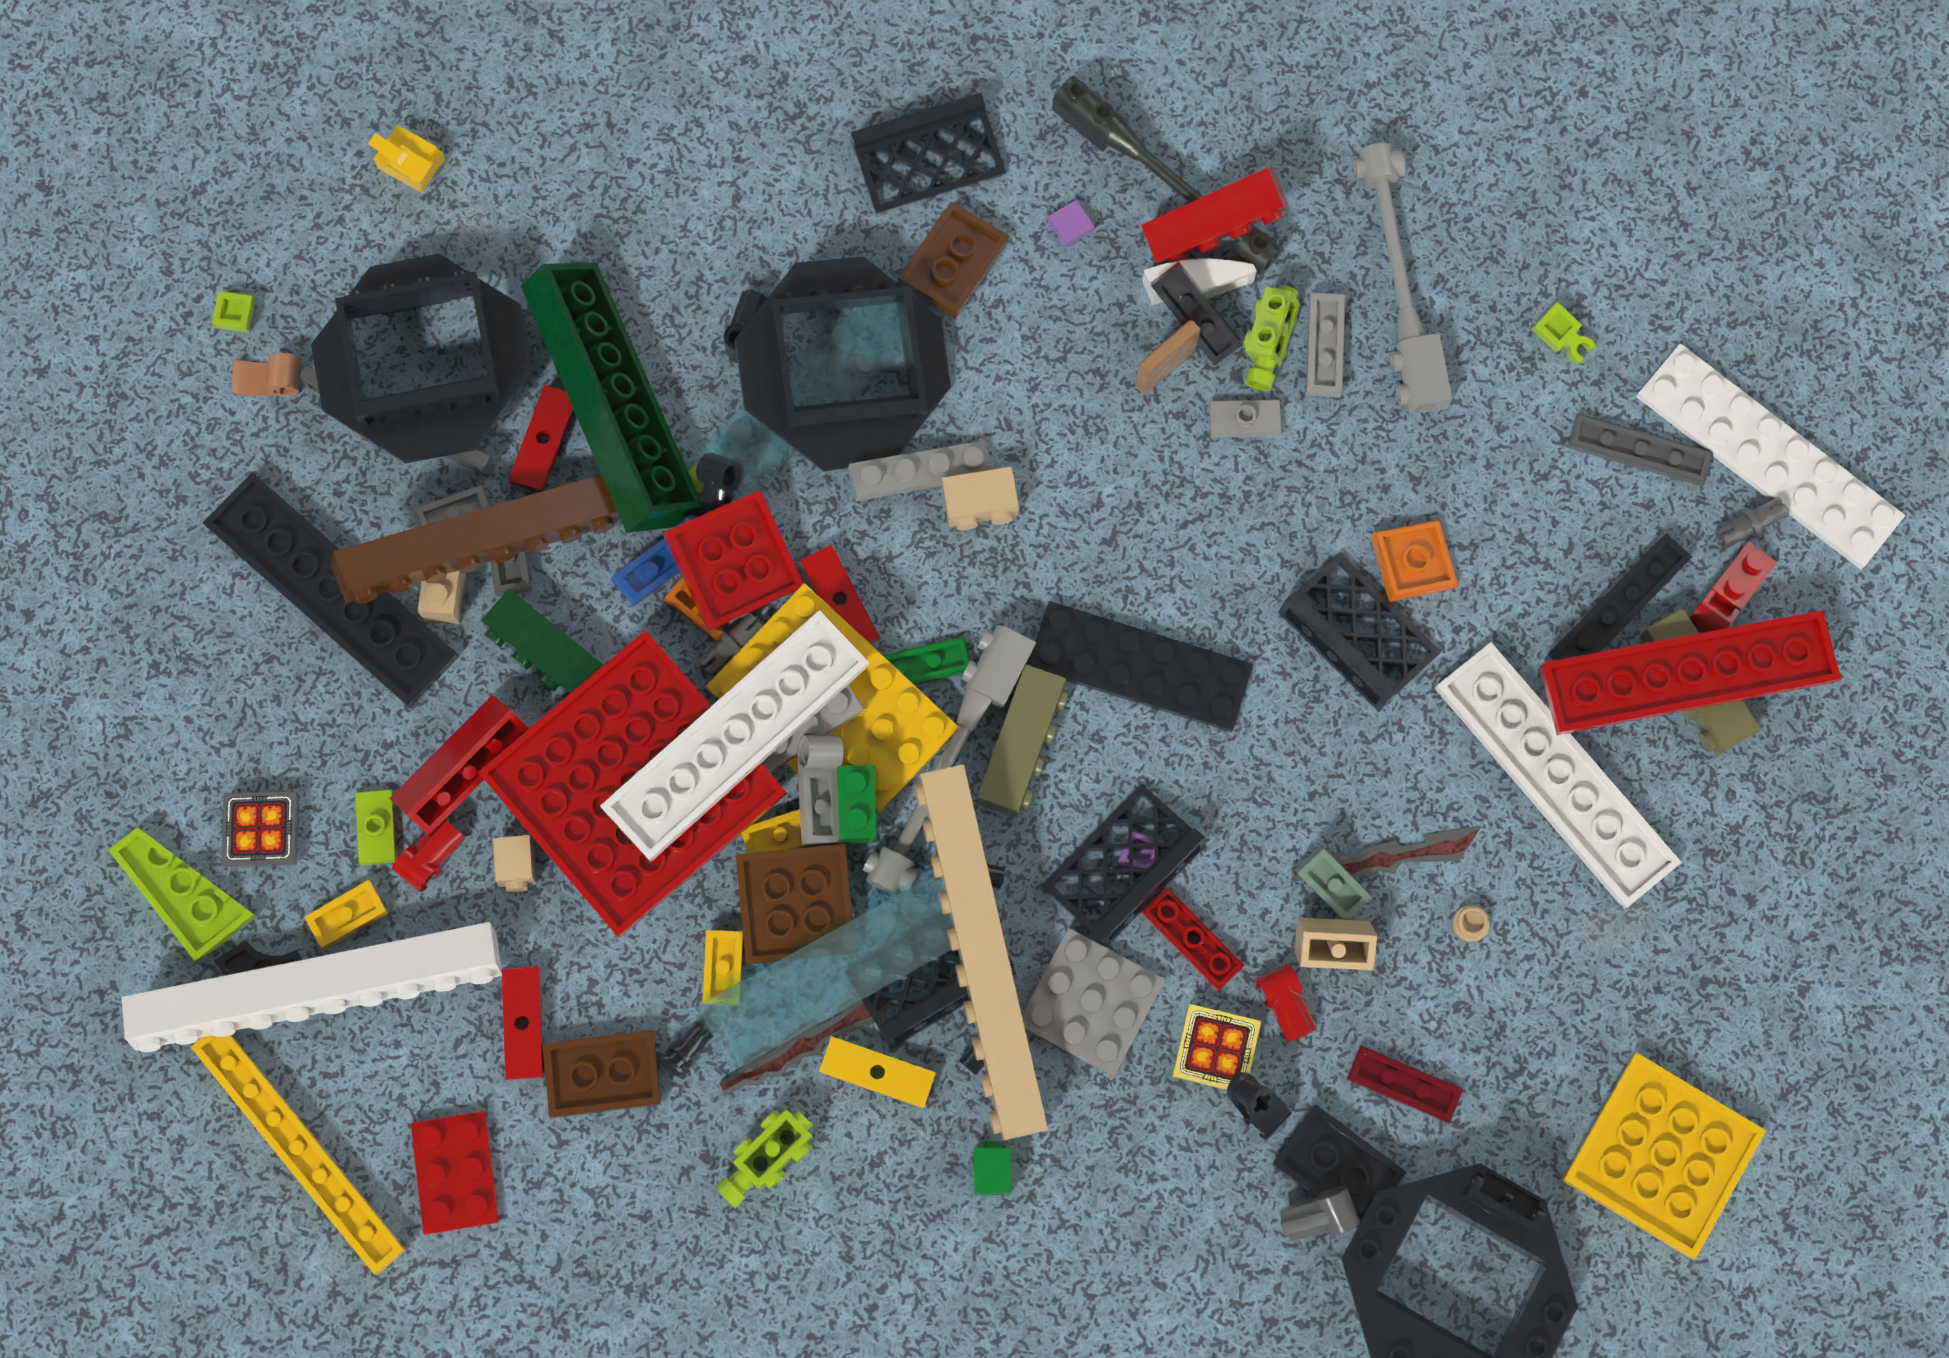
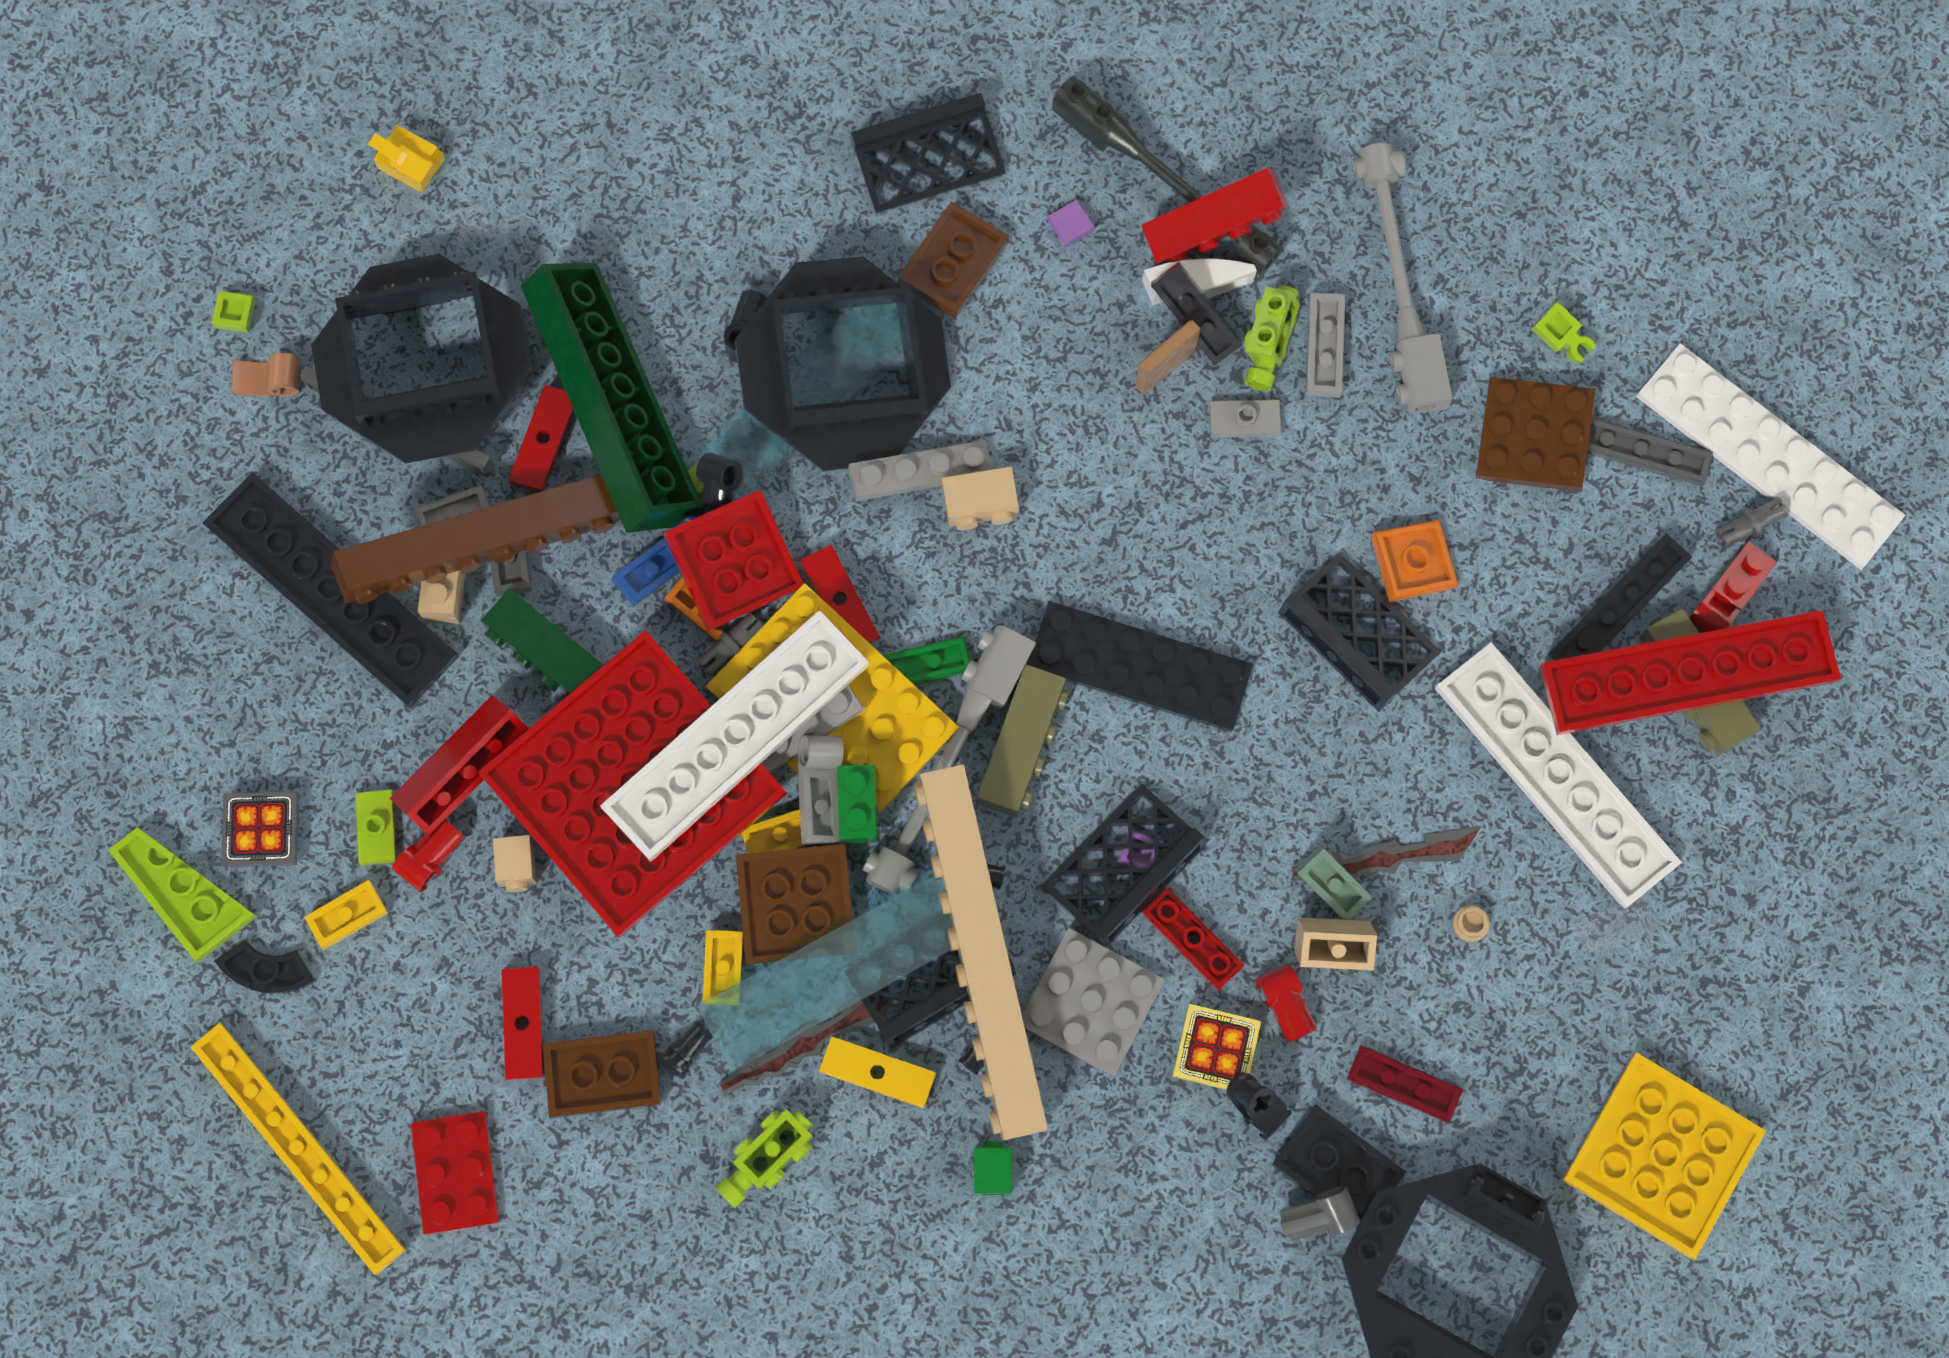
(311, 987): white brick -> none
(1535, 434): none -> reddish brown plate

